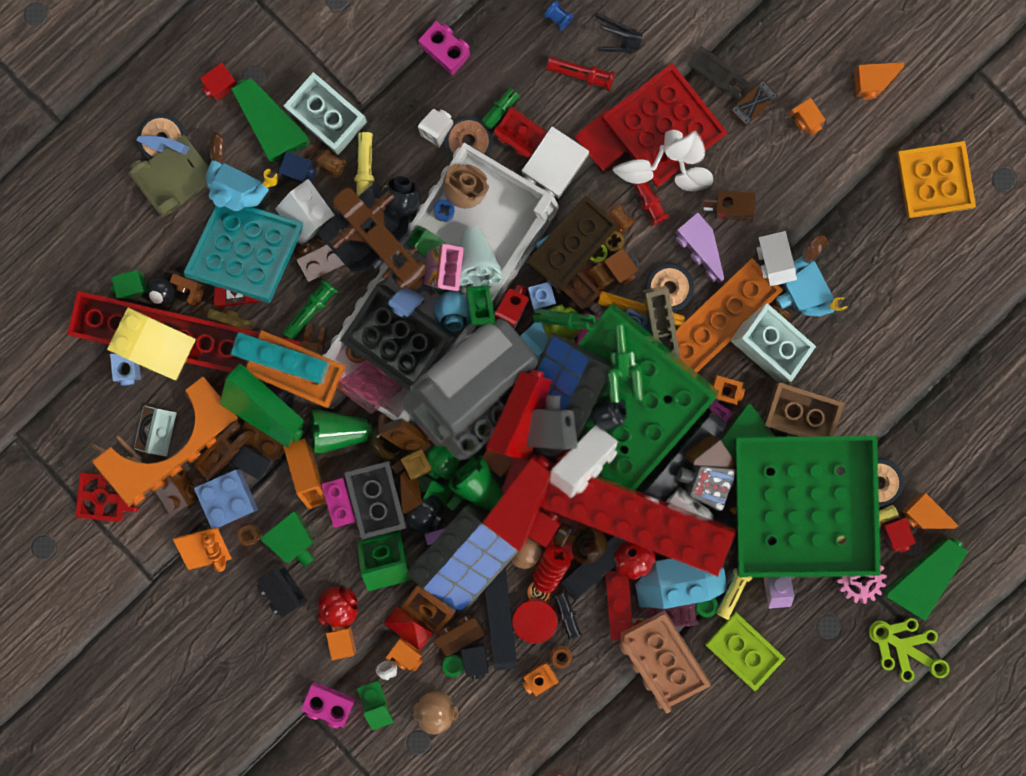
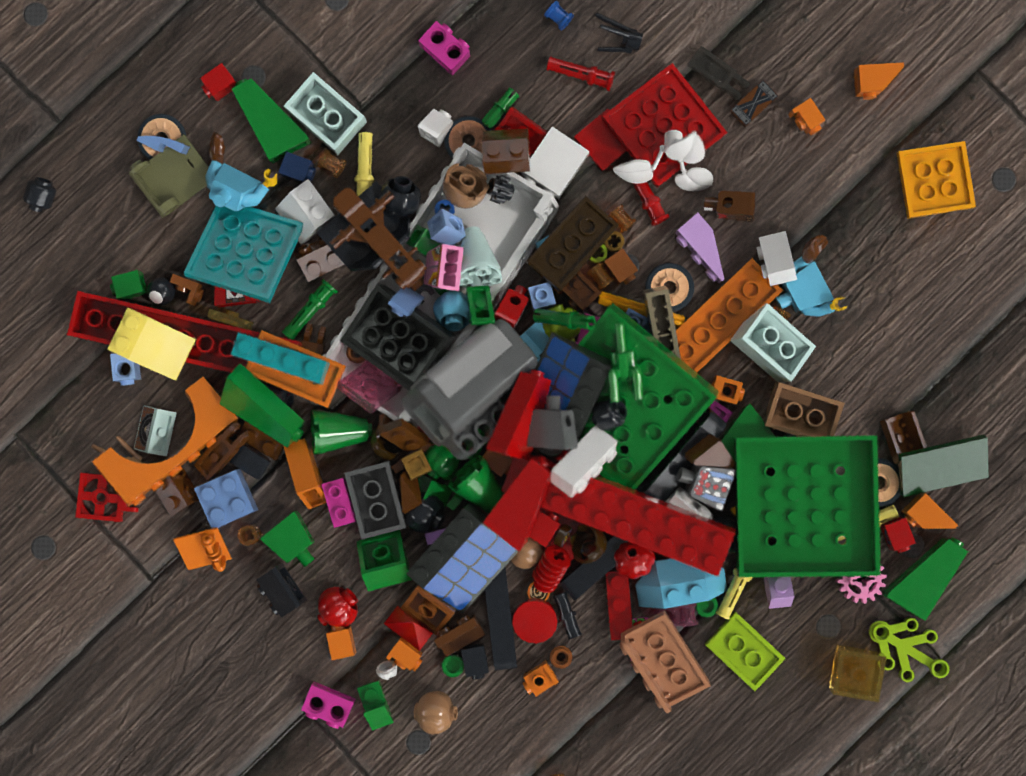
(39, 194): none -> black head
(446, 228): none -> light blue brick
(500, 189): none -> black gear
(506, 151): none -> reddish brown slope
(857, 673): none -> clear yellow brick
(902, 434): none -> reddish brown bracket
(943, 465): none -> tile

